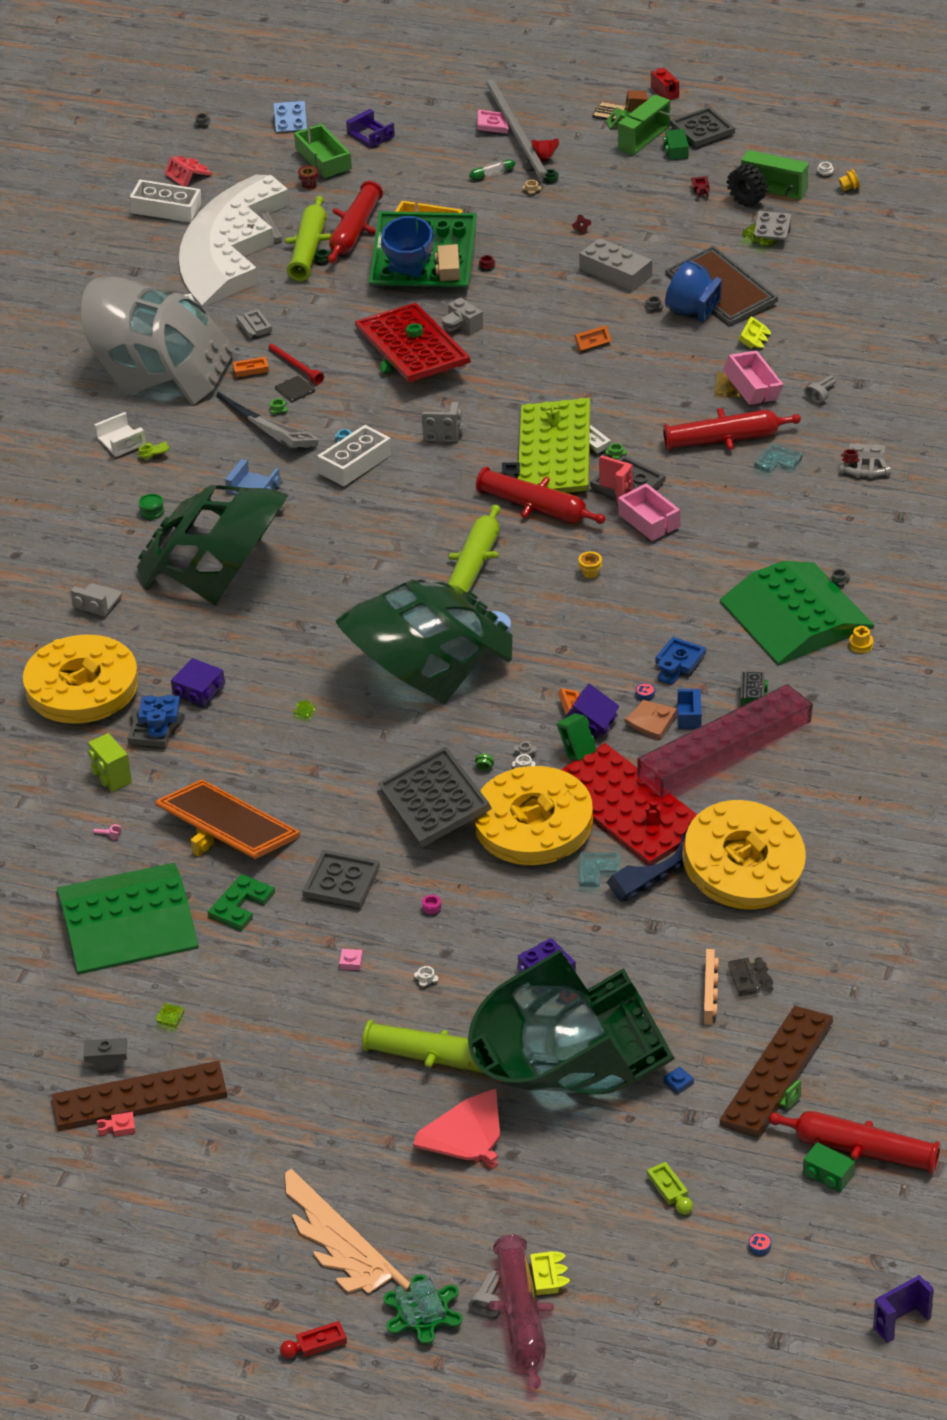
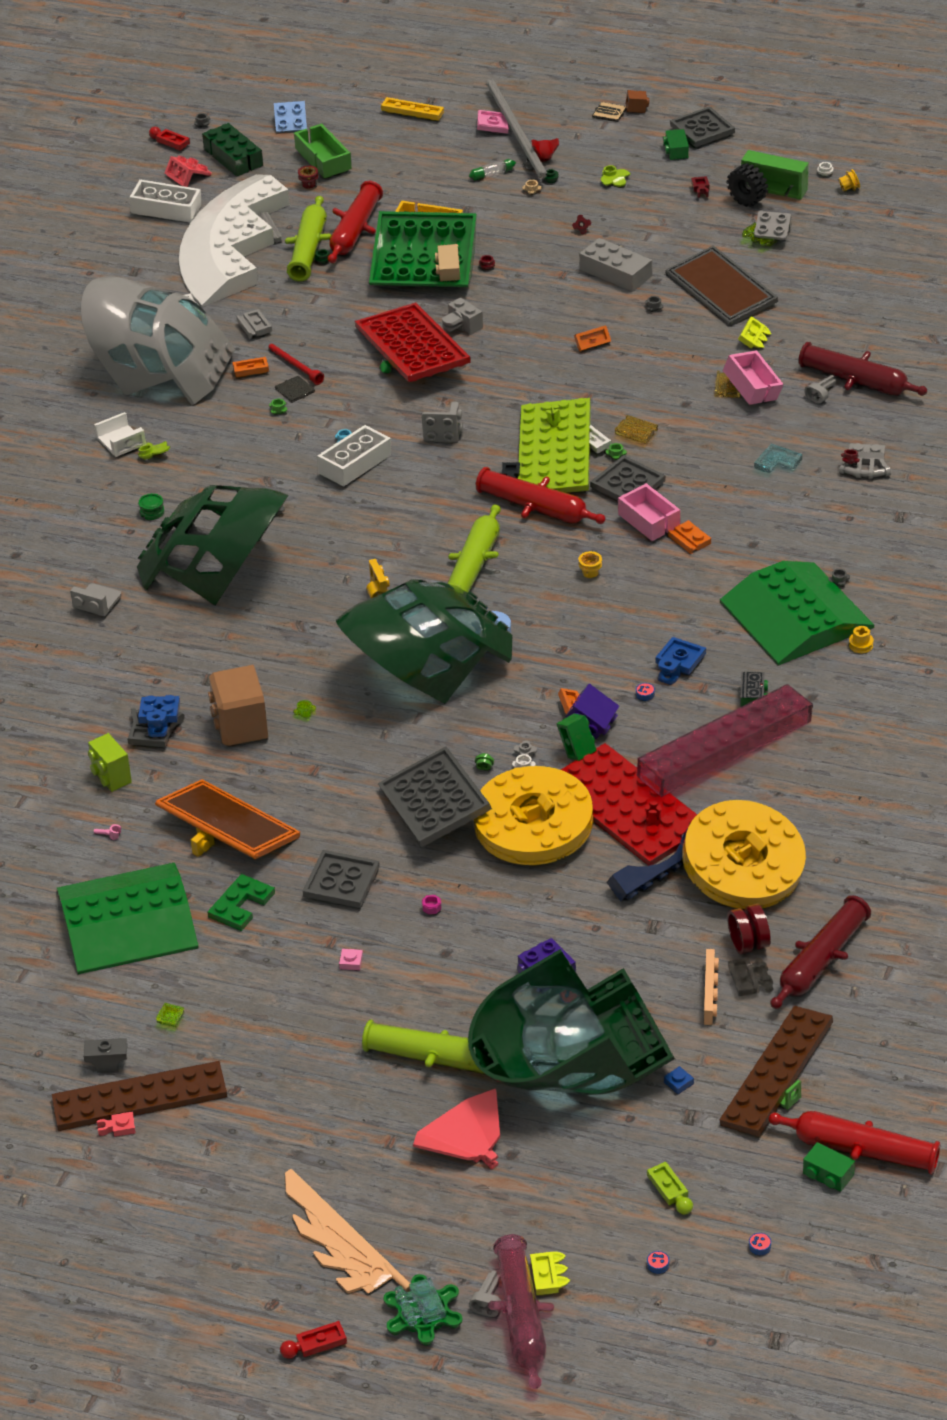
(80, 678): yellow piece -> none
(169, 138): none -> red plate
(198, 682): dark purple brick -> none
(232, 149): none -> dark green piece
(238, 705): none -> medium nougat plate
(242, 477): medium blue panel -> none
(284, 434): light grey plate -> none
(366, 120): dark purple panel -> none
(378, 582): none -> yellow plate
(405, 246): blue plate -> none
(412, 108): none -> yellow plate
(414, 330): green tile -> none
(426, 976): white plate -> none
(595, 863): clear light blue plate -> none
(614, 176): none -> lime plate
(616, 475): coral bracket -> none
(619, 114): bright green bracket -> none
(636, 429): none -> clear yellow plate
(643, 125): bright green piece -> none
(651, 718): nougat plate -> none
(658, 1262): none -> tile
(665, 84): red brick -> none
(689, 537): none -> orange plate
(689, 708): blue panel -> none
(693, 291): blue plate -> none
(725, 429): red piece -> none
(748, 928): none -> dark red wheel
(821, 950): none -> dark red piece
(857, 370): none -> dark red piece
(900, 1301): dark purple panel -> none

